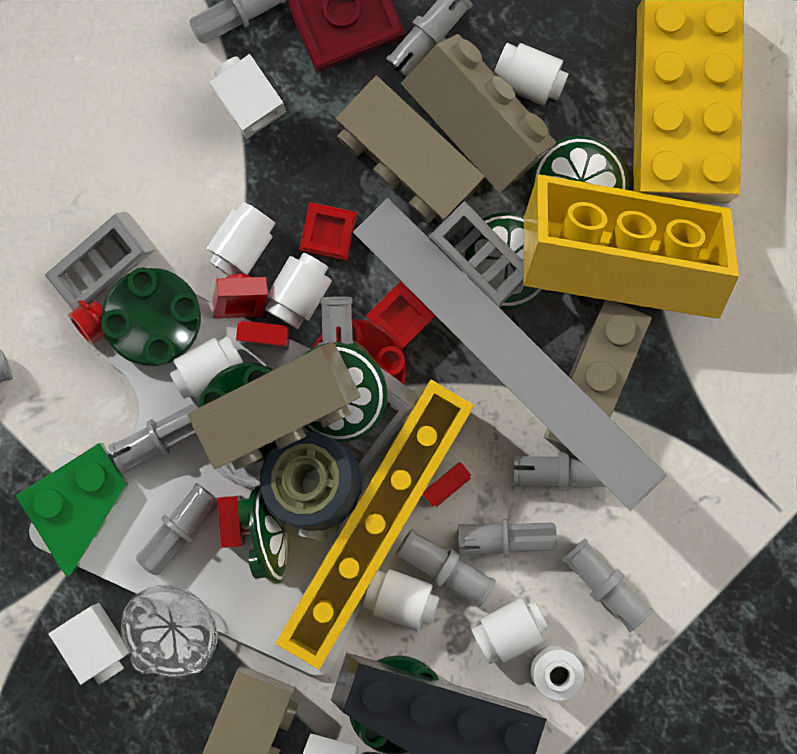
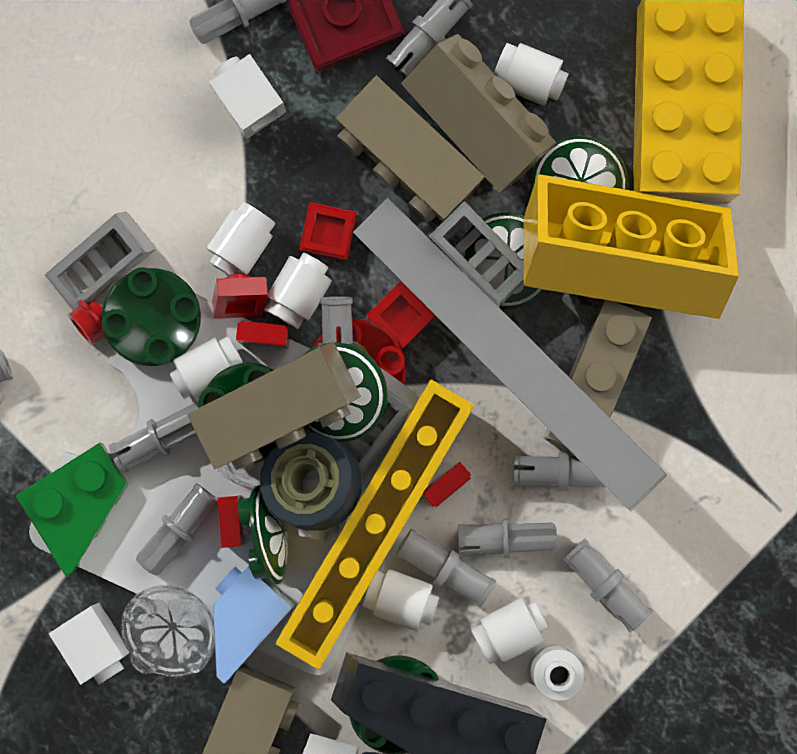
(244, 617): none -> light blue slope

